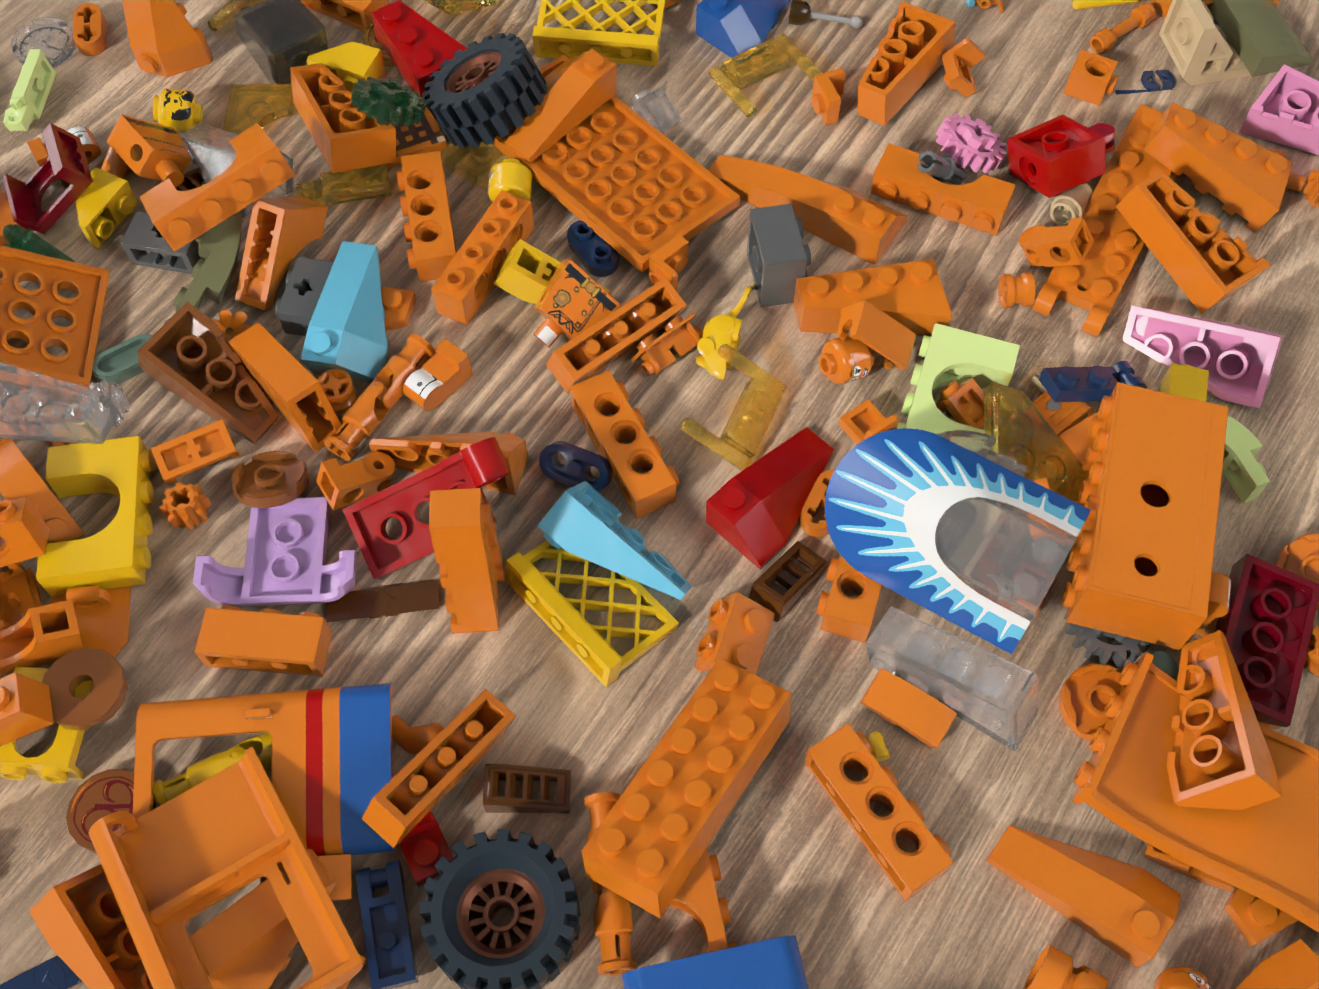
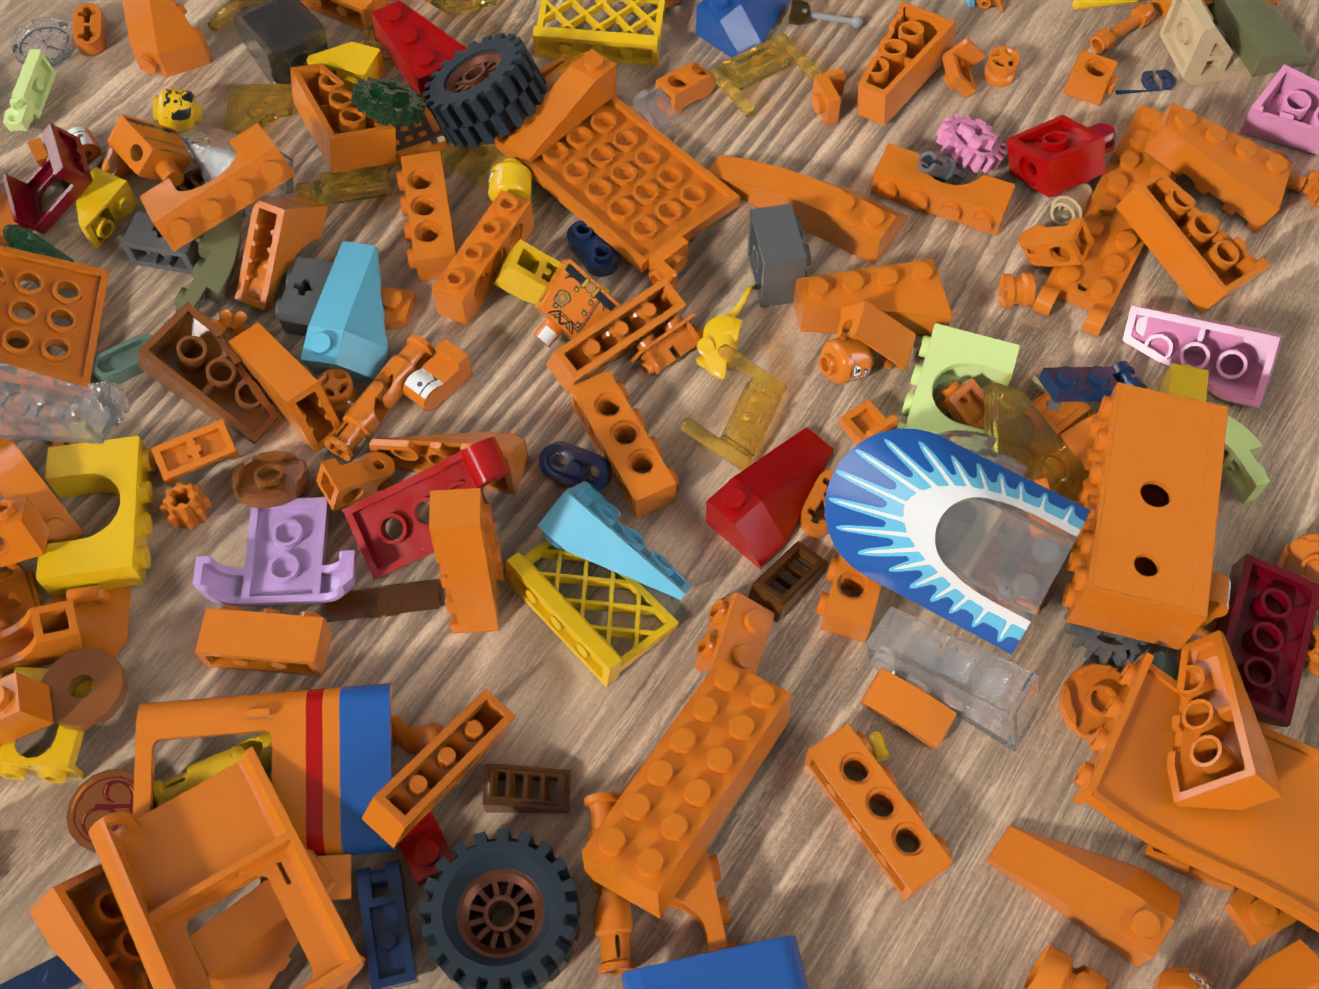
(686, 85): none -> orange leg
(1001, 66): none -> orange wheel

